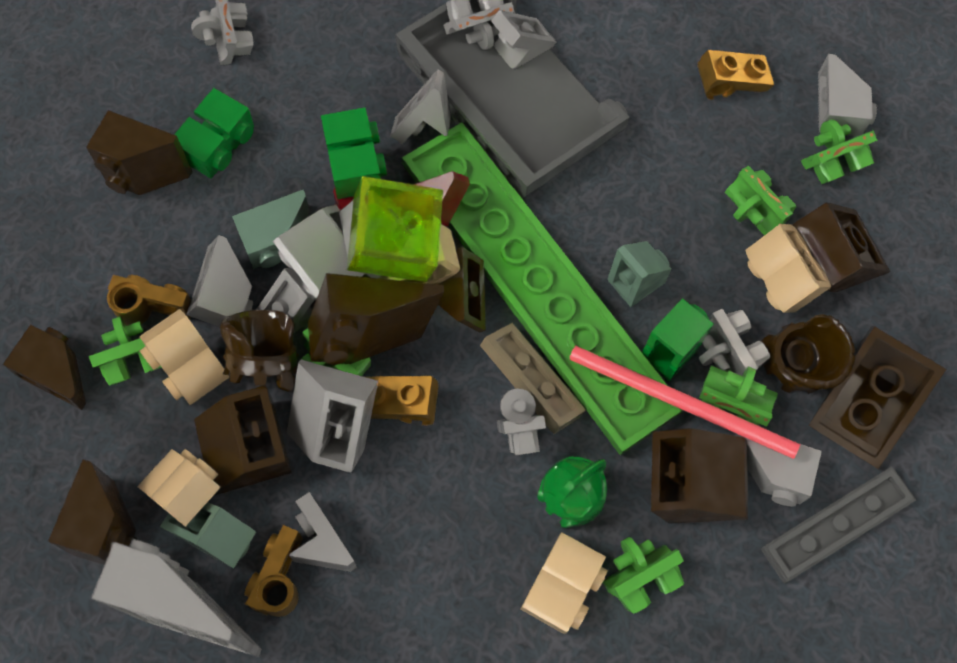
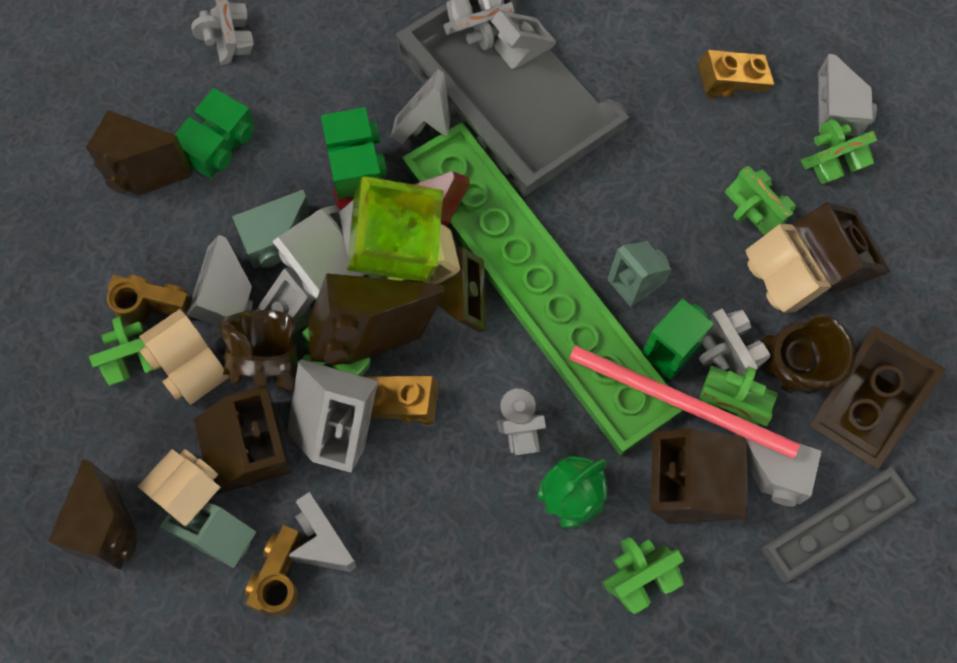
(48, 364): dark brown slope -> none
(161, 593): light grey slope -> none
(530, 372): dark tan plate -> none
(564, 583): tan brick -> none

